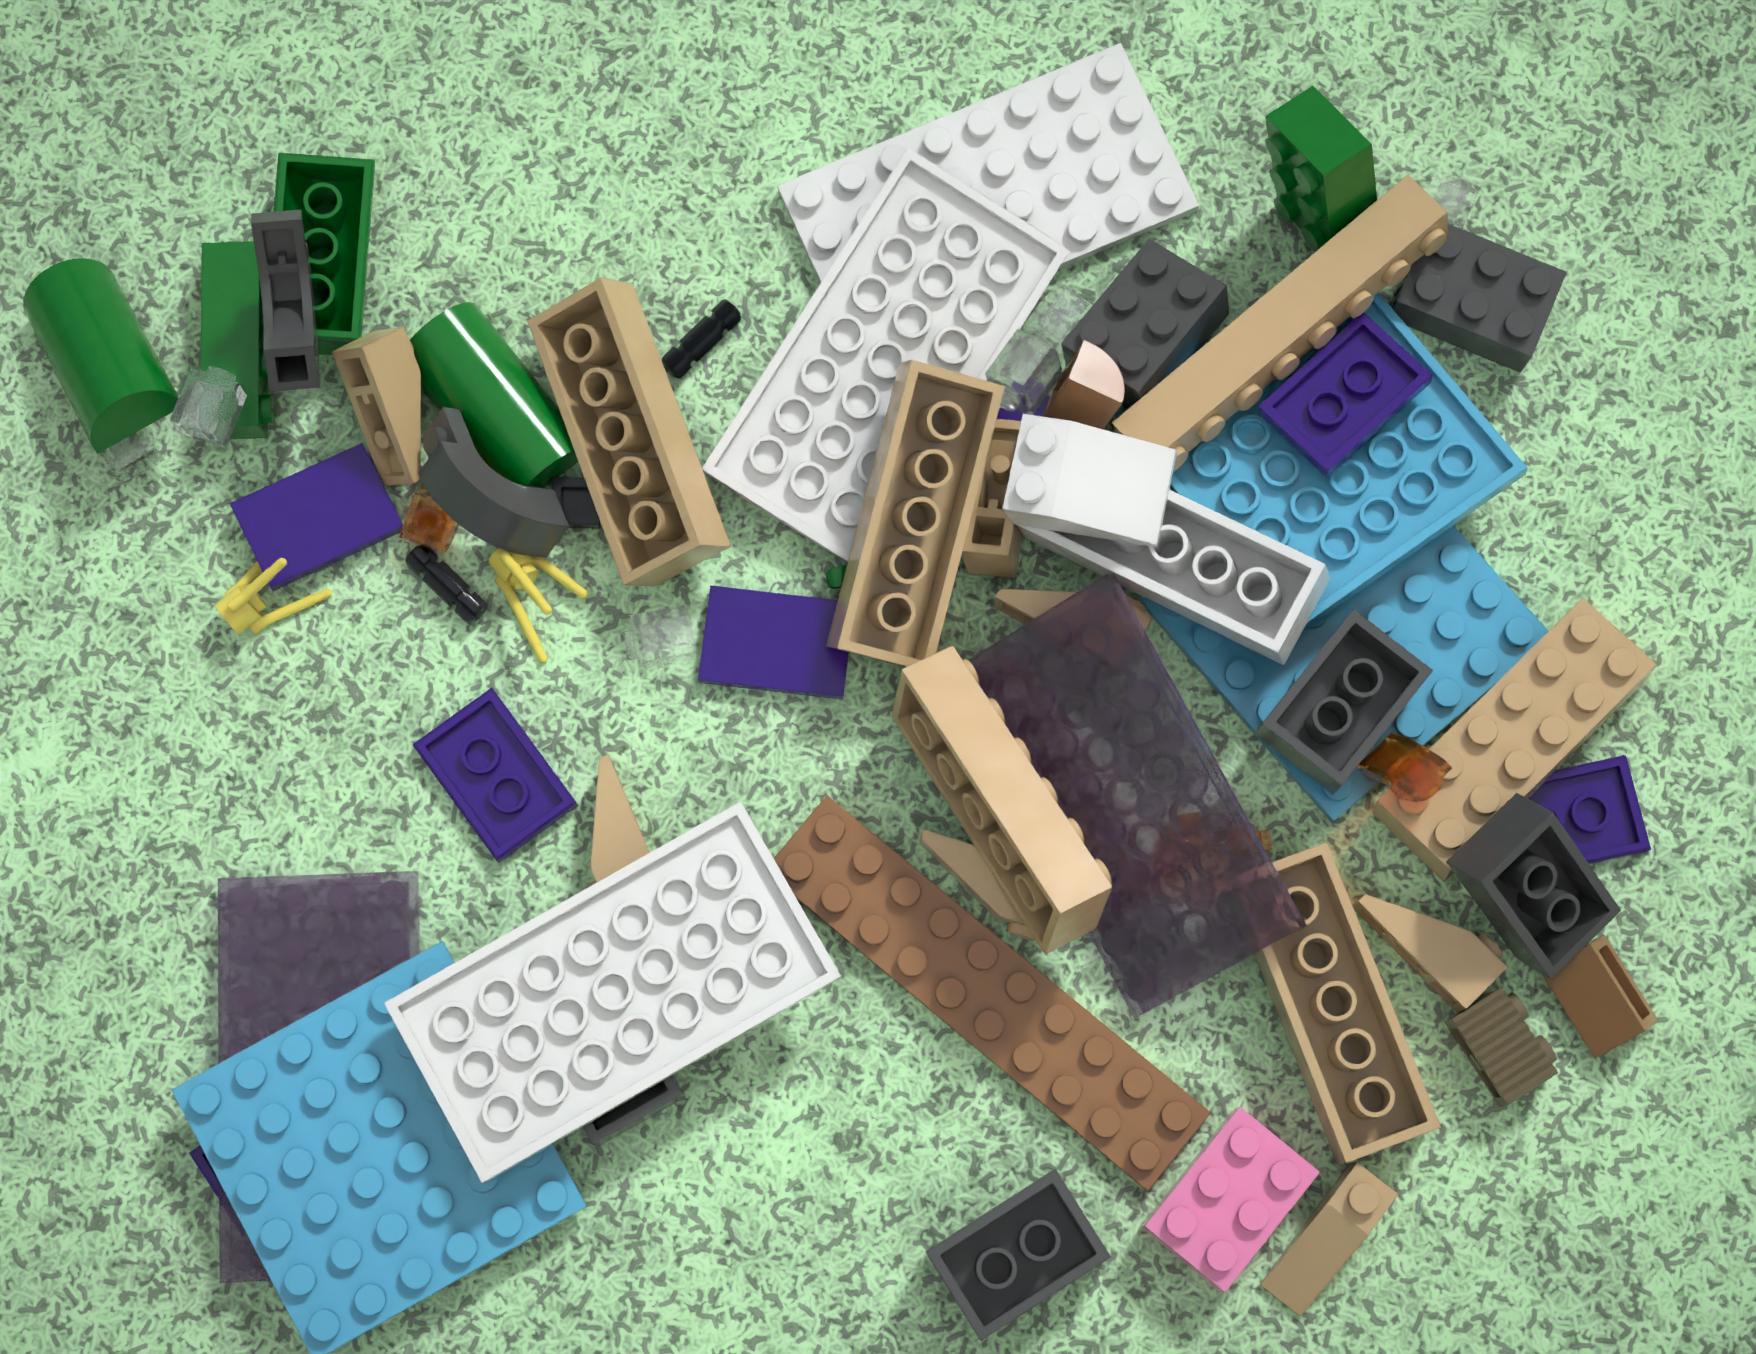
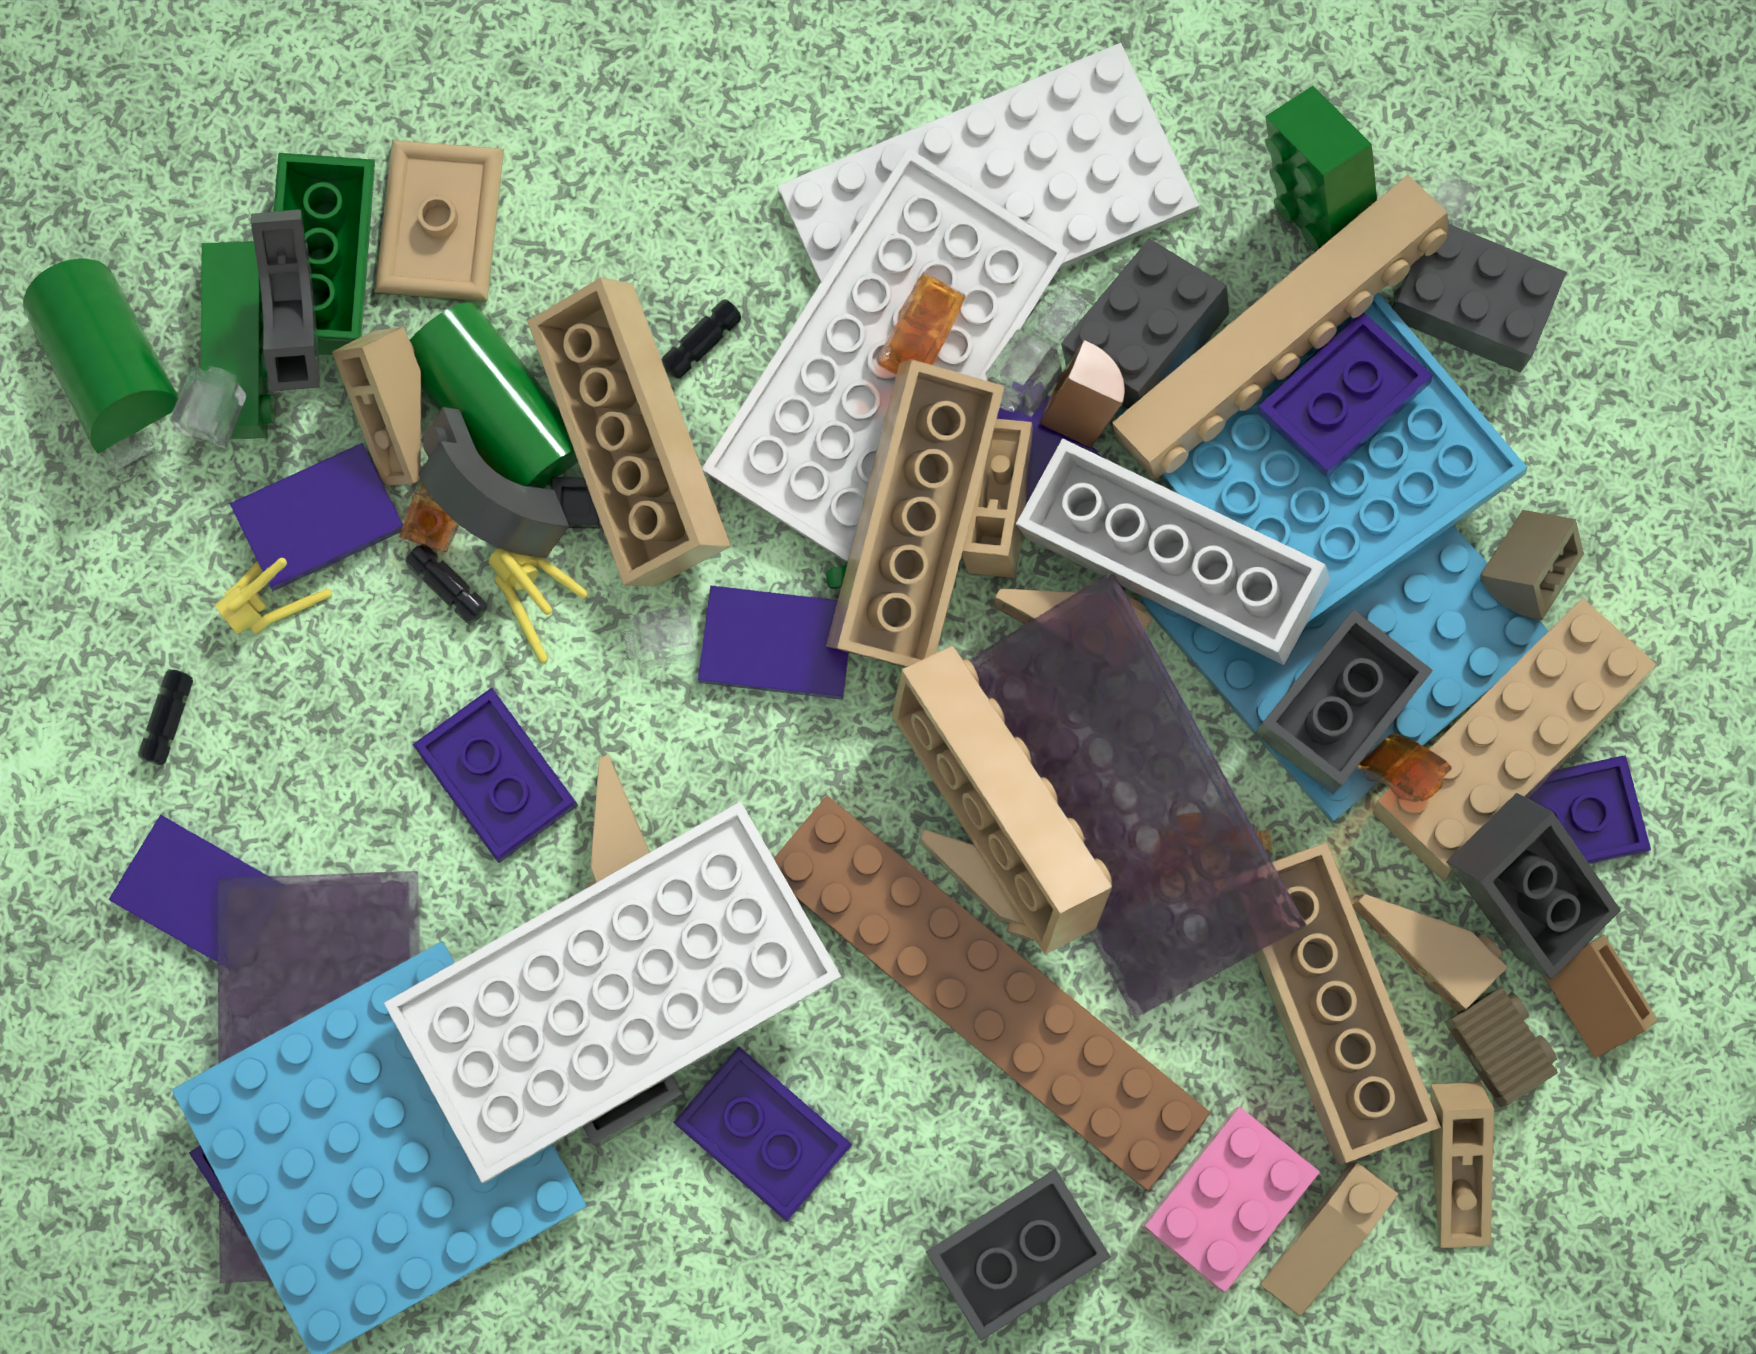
(165, 717): none -> black axle
(176, 884): none -> dark purple tile
(439, 221): none -> tan piece
(762, 1133): none -> dark purple tile
(922, 323): none -> clear orange slope
(1088, 481): white slope -> none
(1463, 1163): none -> tan slope
(1533, 563): none -> dark tan brick

